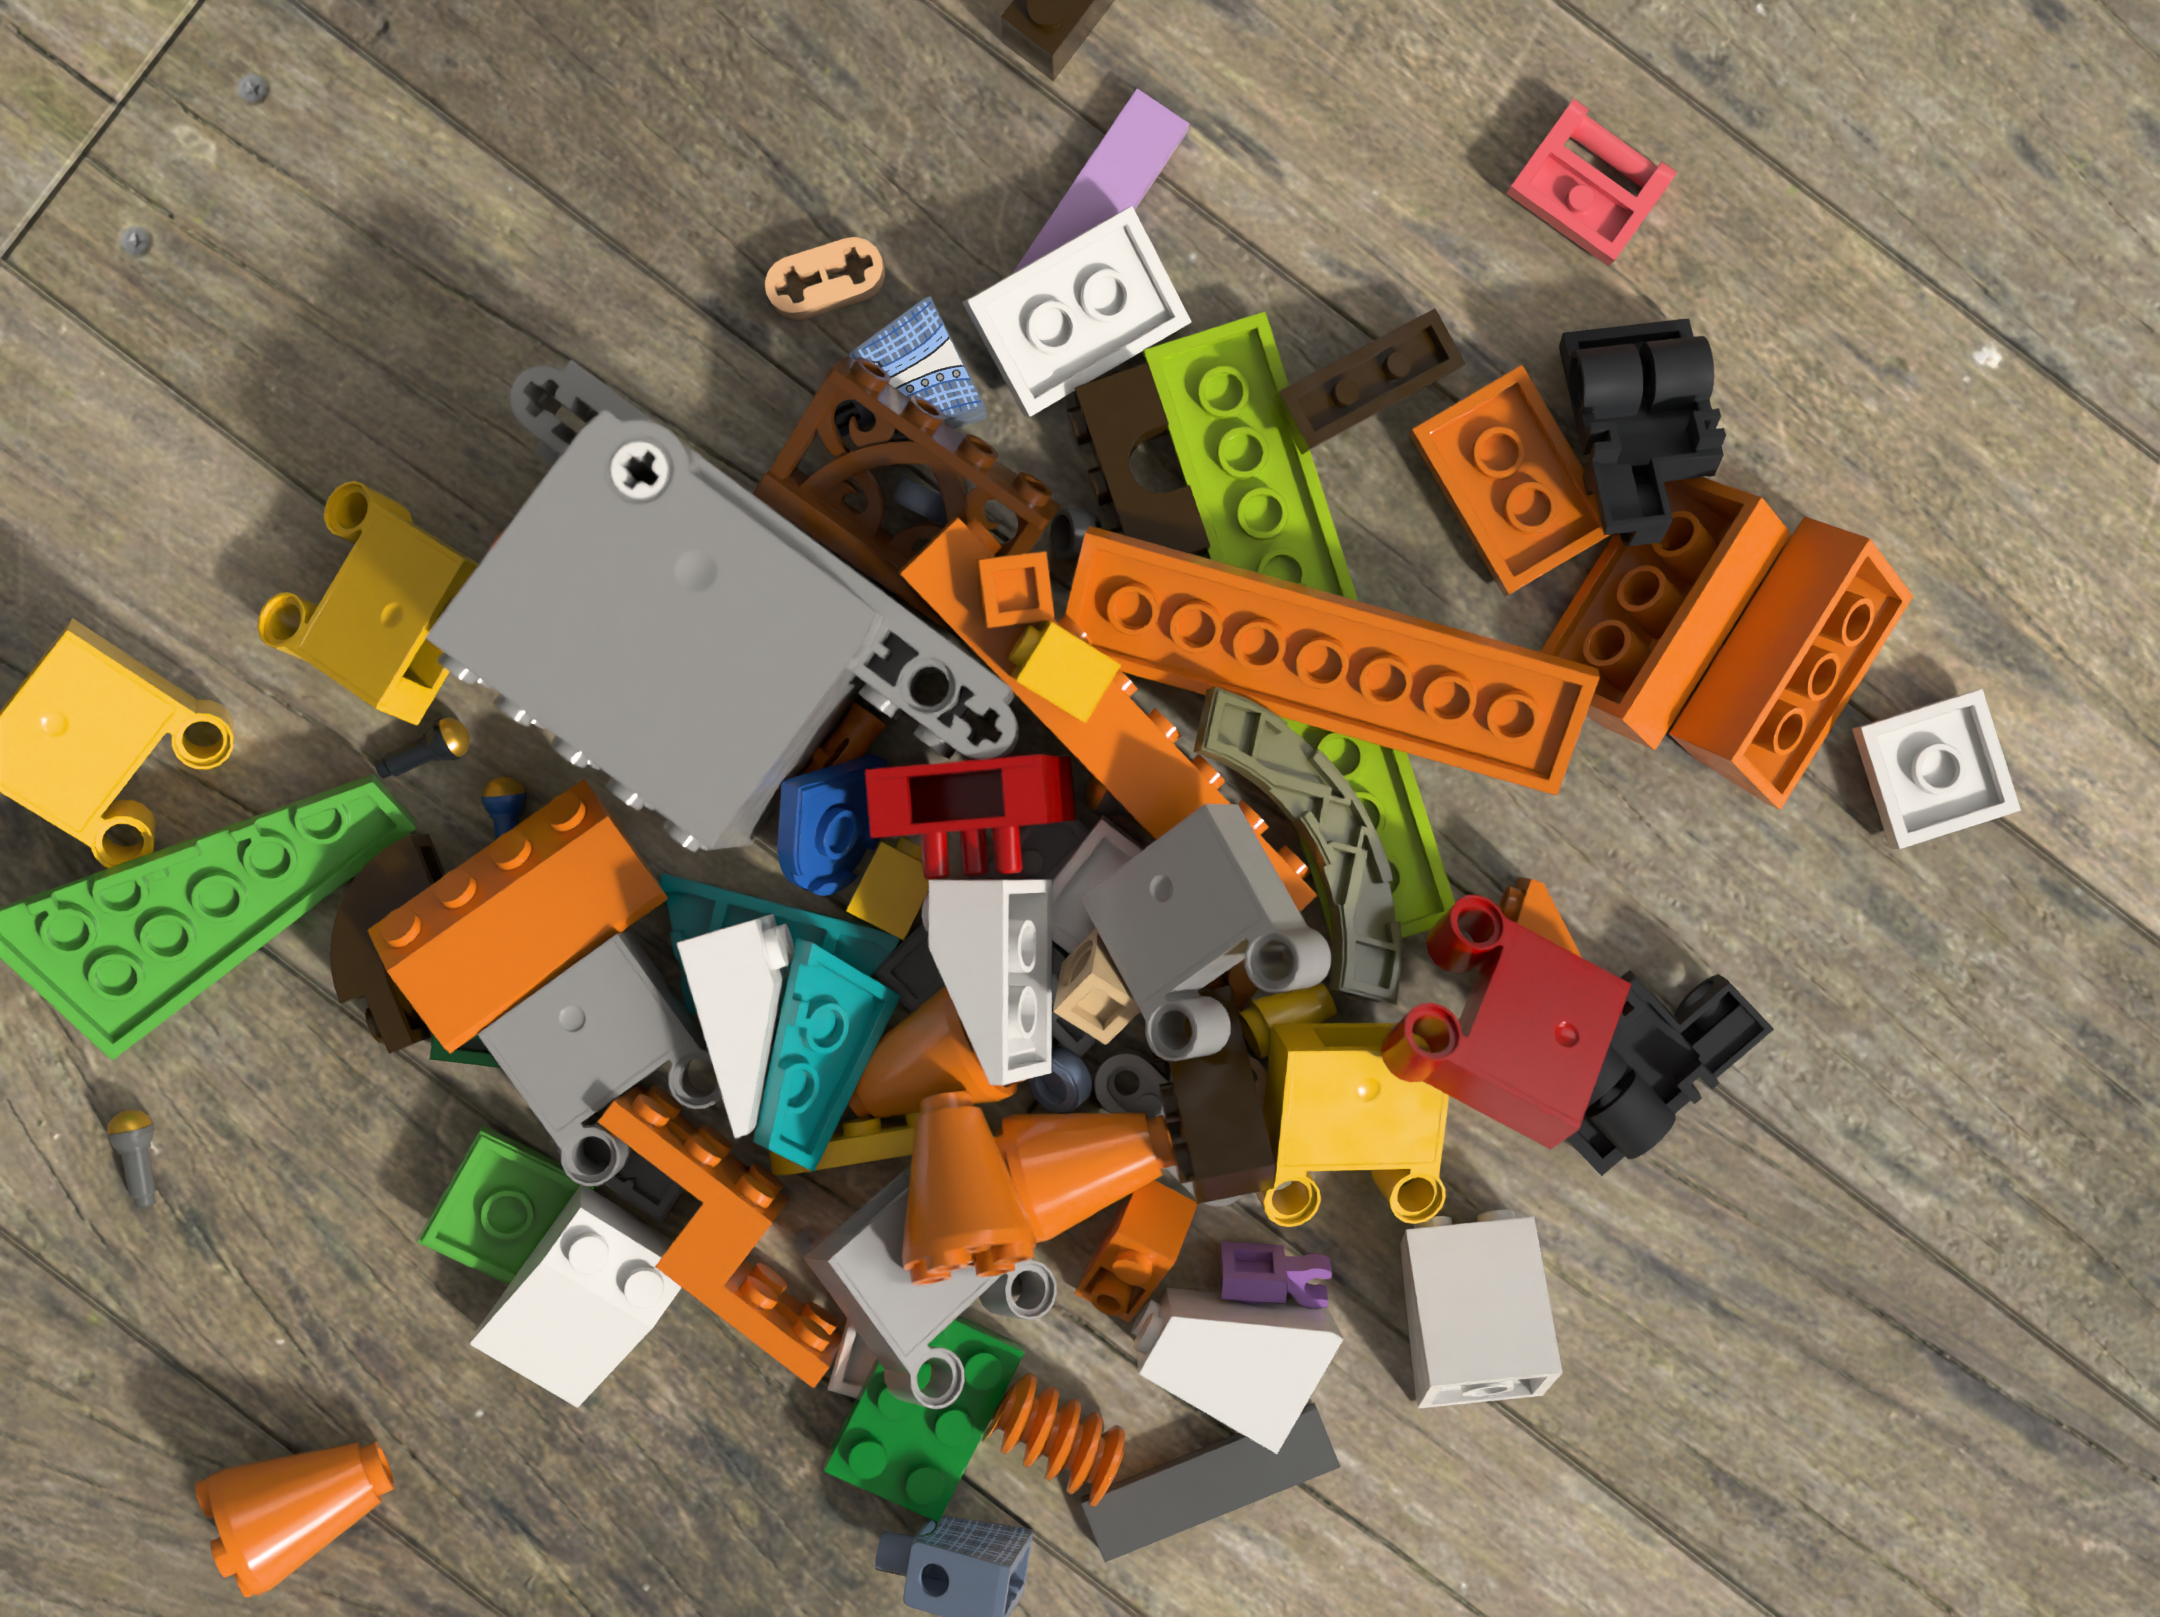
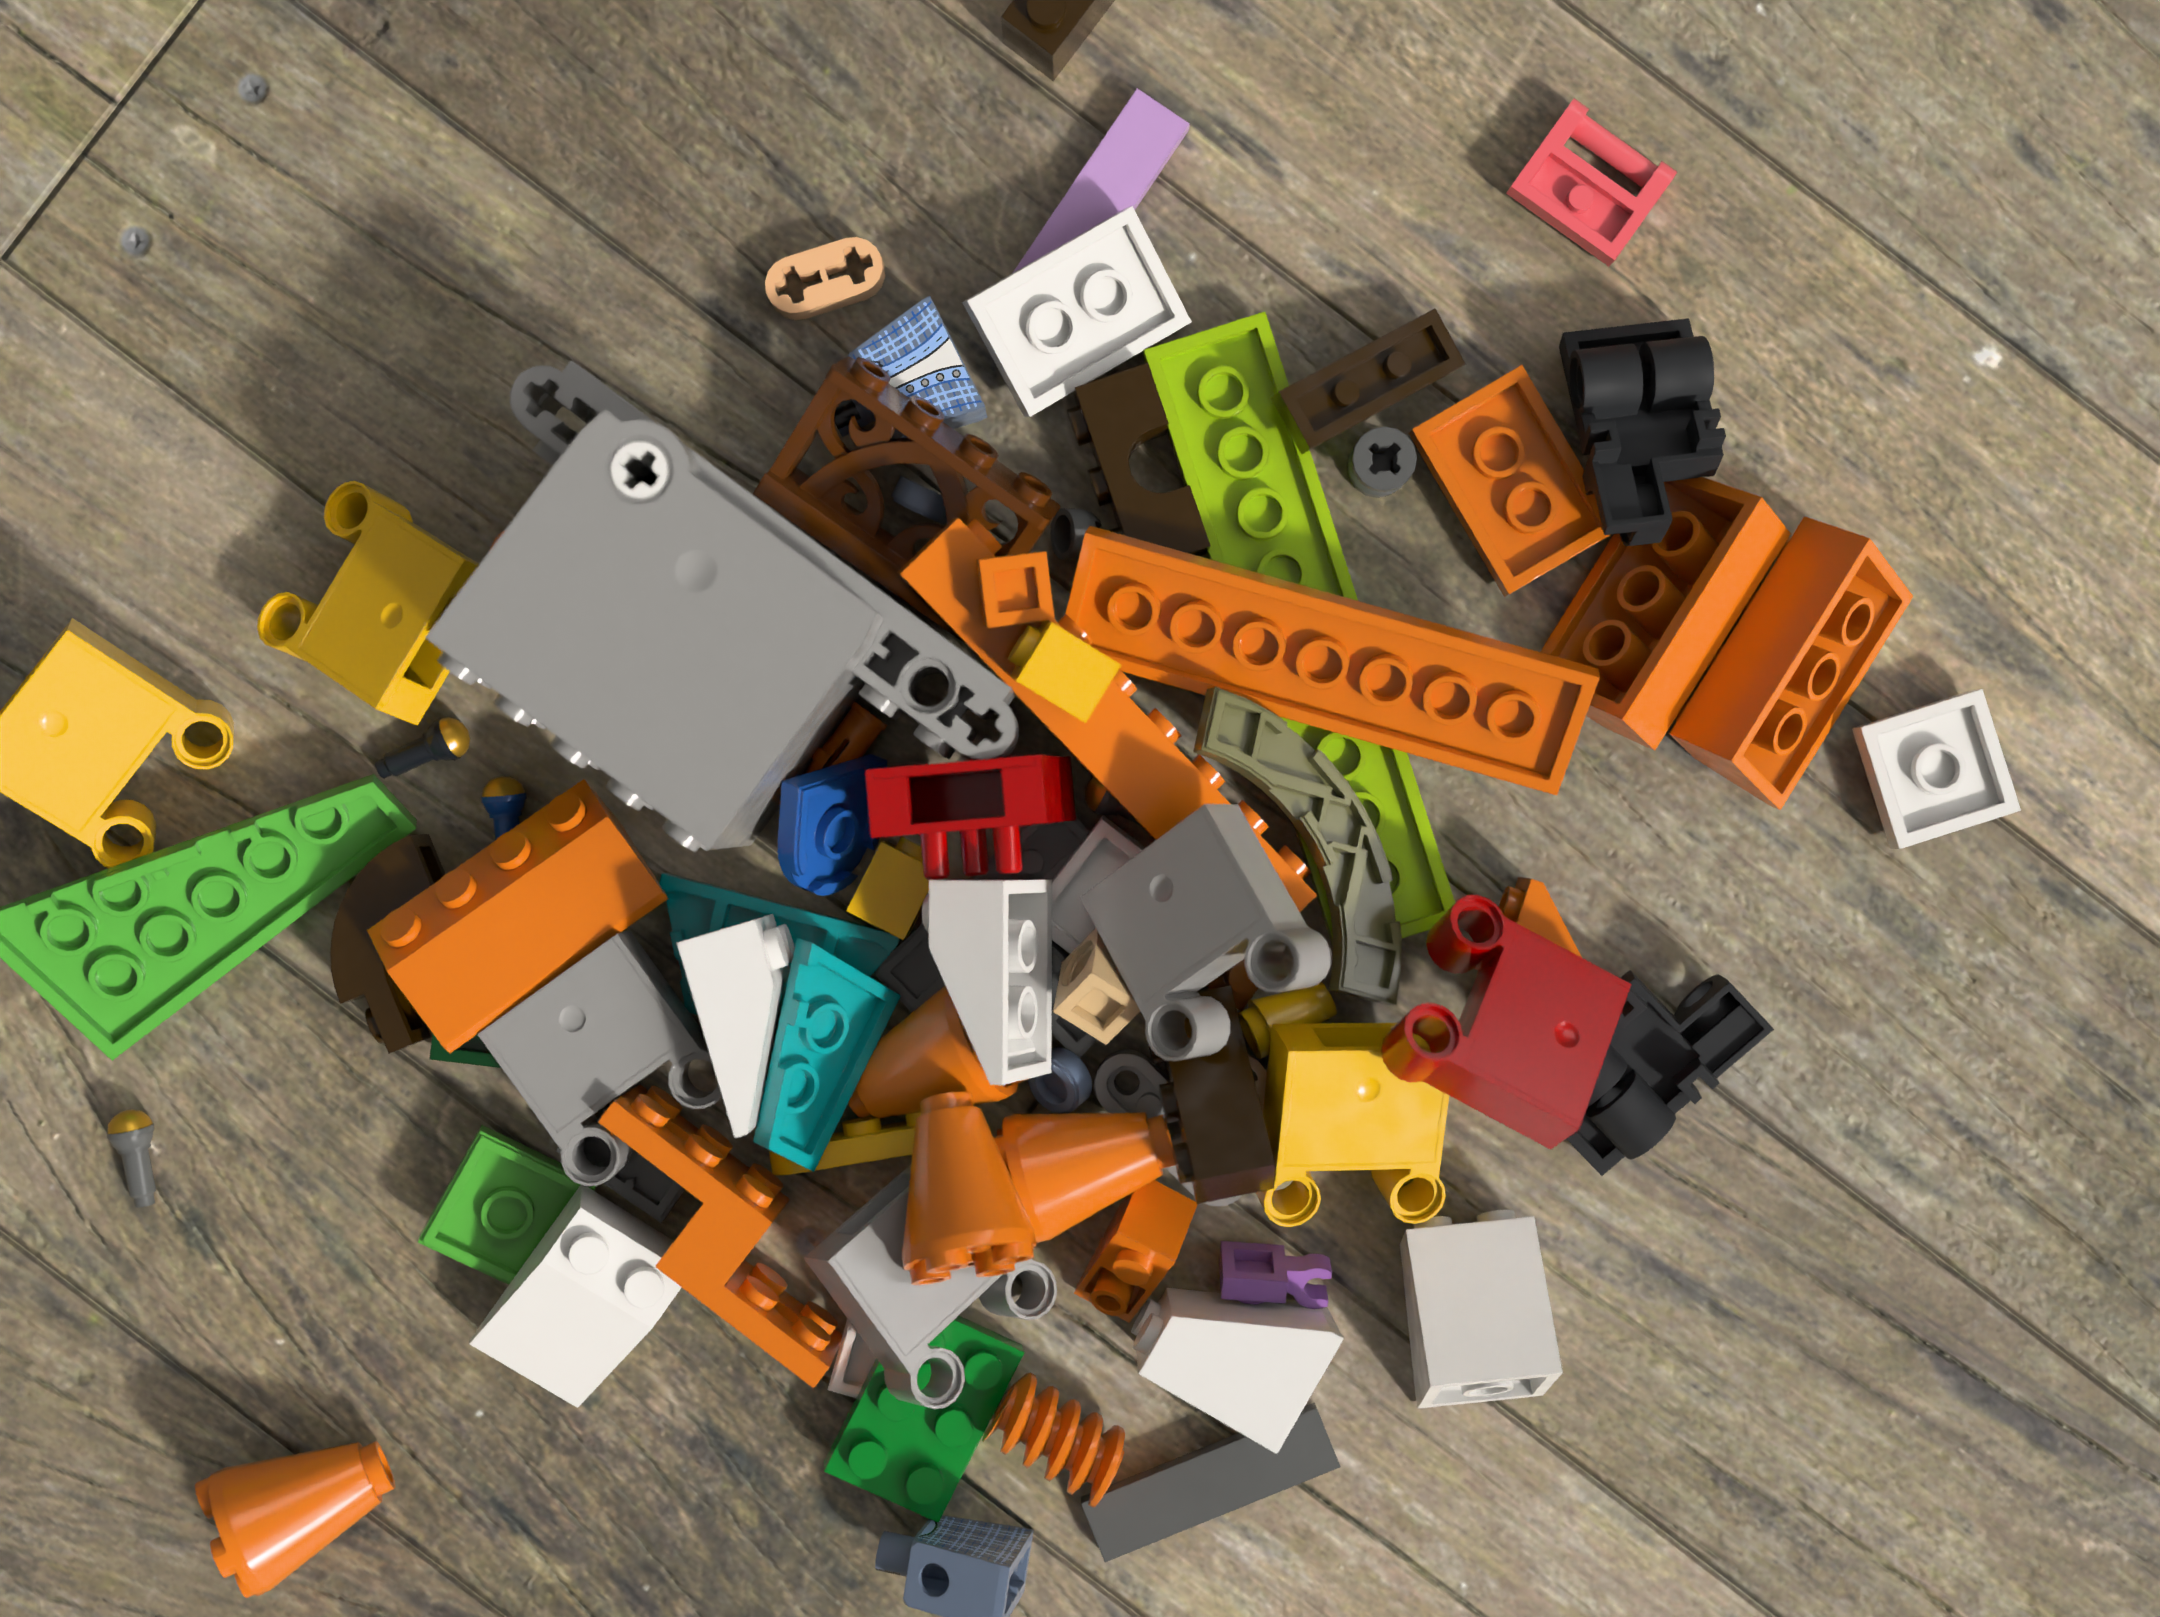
(1372, 471): none -> dark grey wheel

